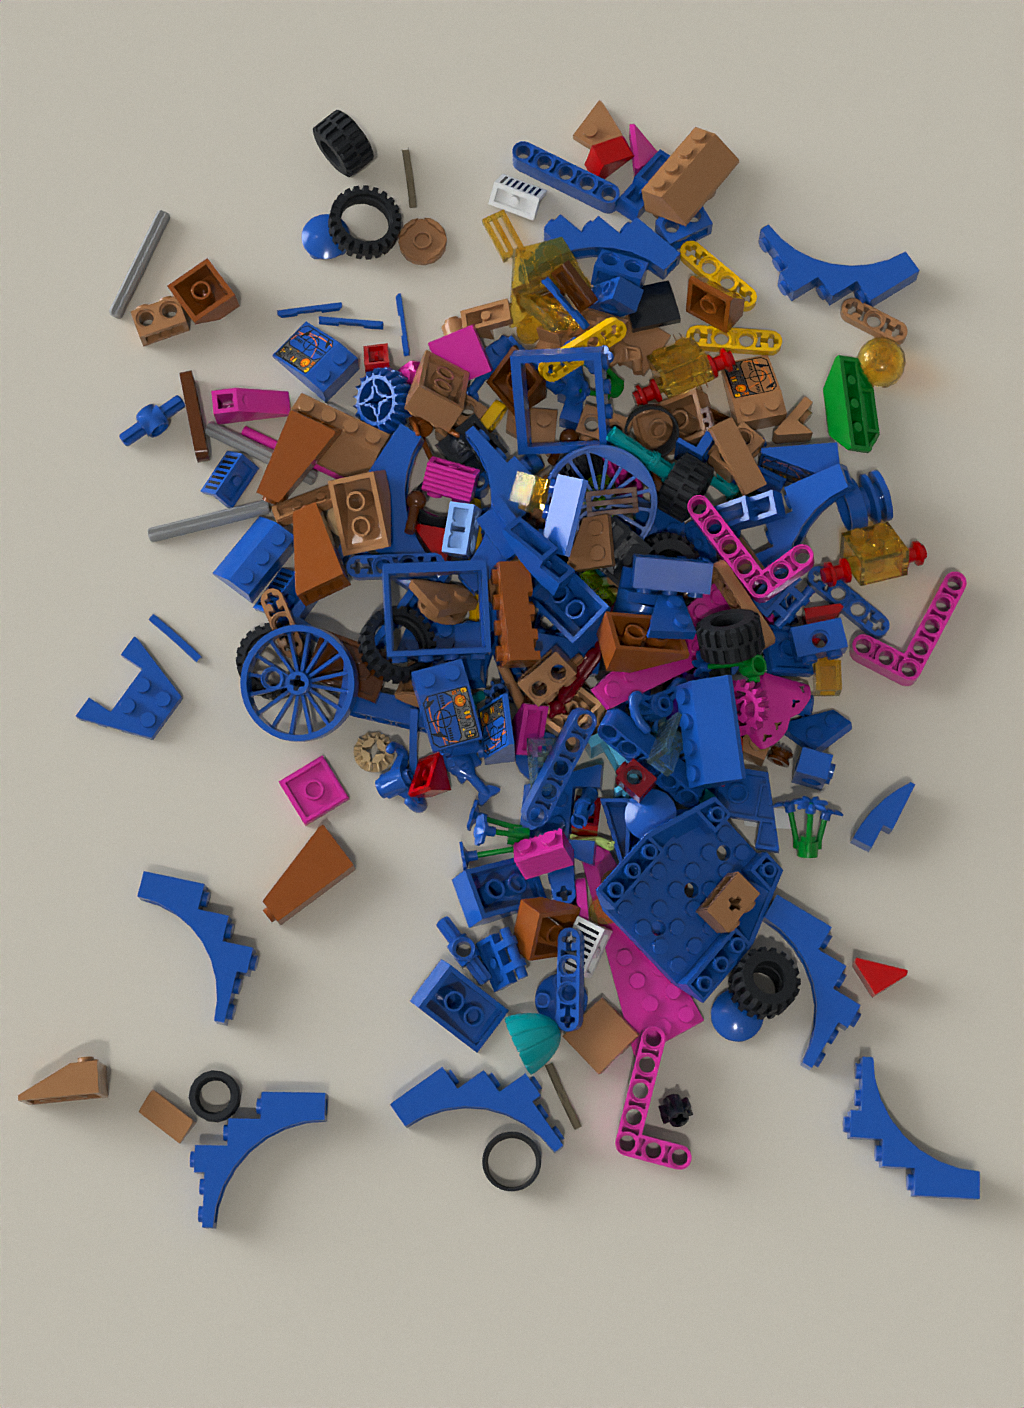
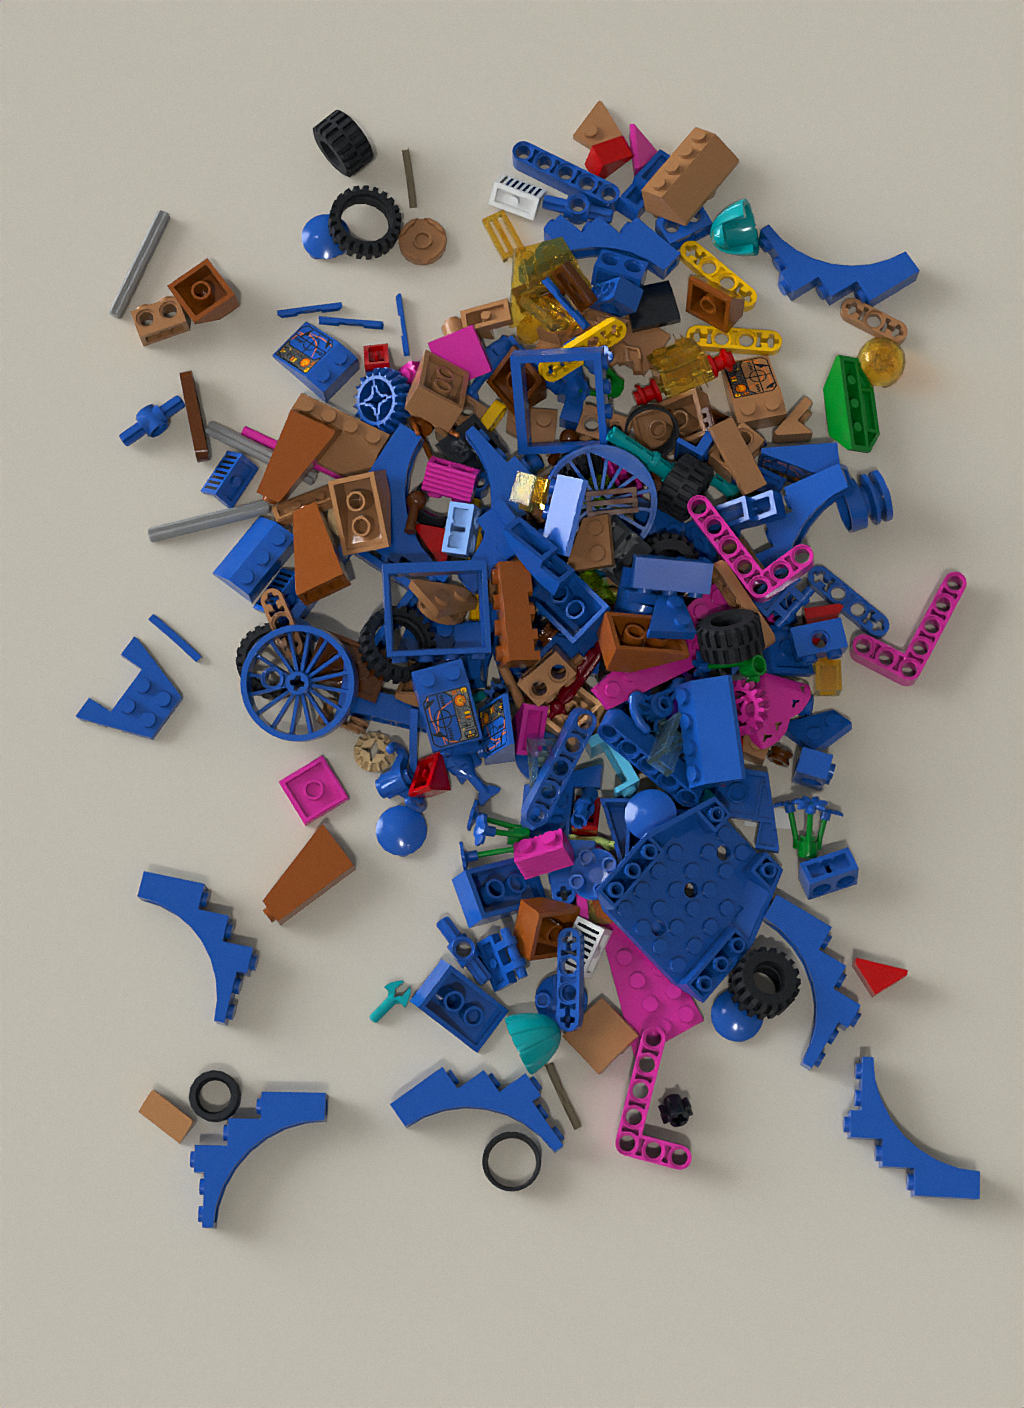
(71, 1083): medium nougat slope -> none
(249, 404): dark pink slope -> none
(355, 727): none -> medium nougat piece
(390, 1001): none -> teal bar
(391, 558): blue beam -> none
(401, 831): none -> blue dish
(547, 634): none -> reddish brown bush
(566, 207): none -> blue axle
(590, 871): none -> blue dish
(639, 790): dark red brick -> none
(716, 906): medium nougat brick -> none
(735, 230): none -> teal hair
(828, 873): none -> blue brick
(872, 556): clear yellow brick -> none
(882, 818): blue slope -> none

